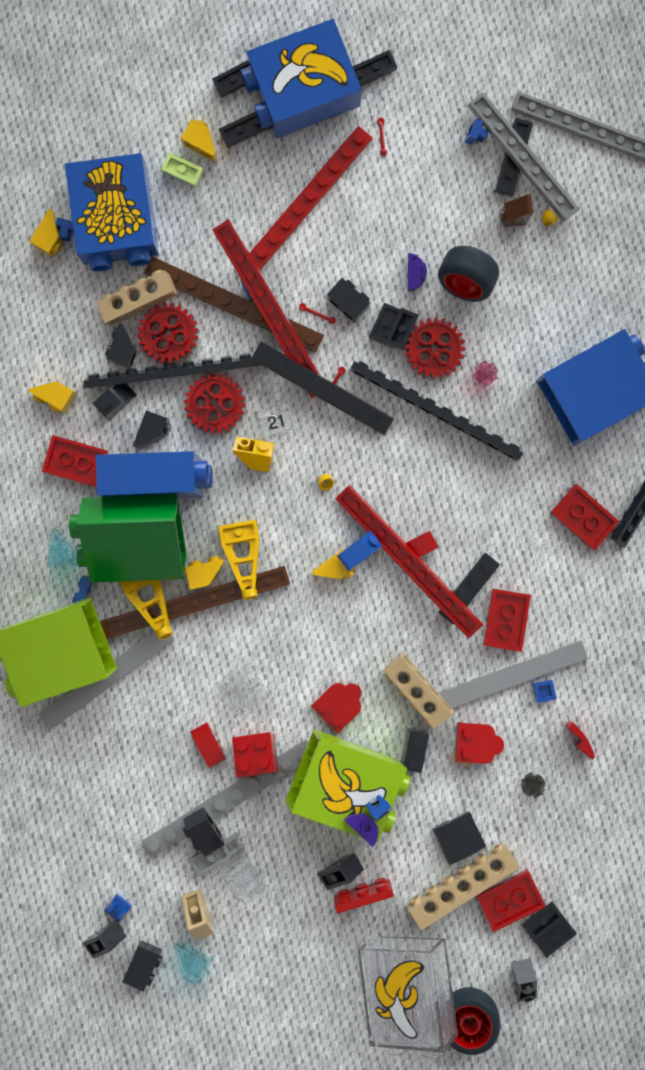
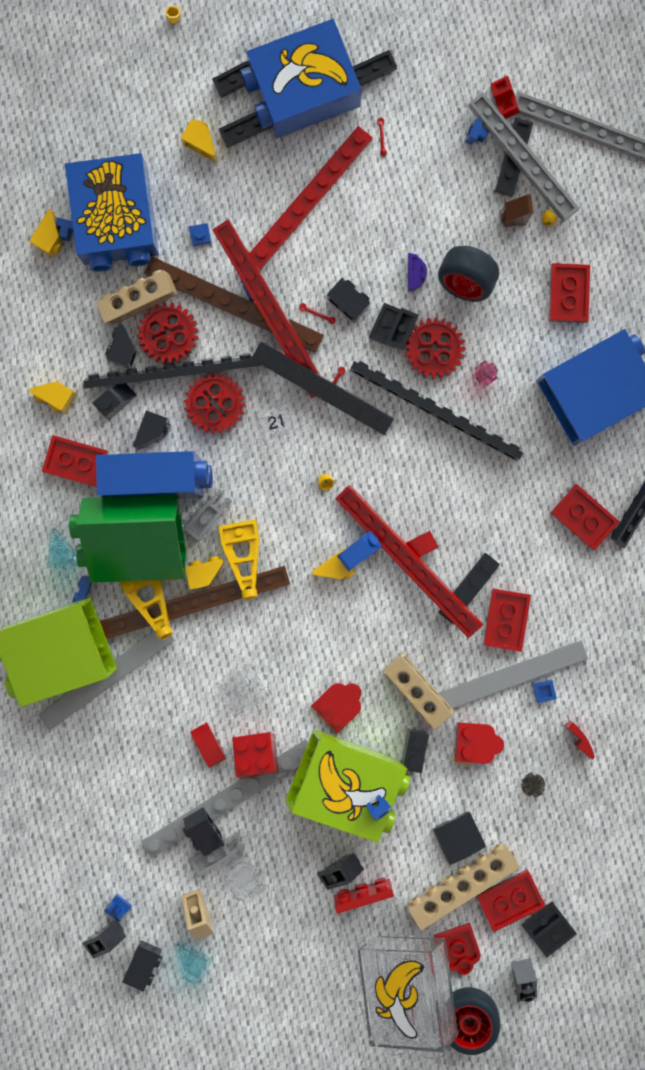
(172, 14): none -> yellow hinge
(182, 170): yellowish green plate -> none
(200, 234): none -> blue plate
(206, 517): none -> light grey hinge
(254, 453): yellow slope -> none
(364, 826): dark purple plate -> none
(461, 948): none -> red plate
(505, 97): none -> red slope
(569, 293): none -> red plate

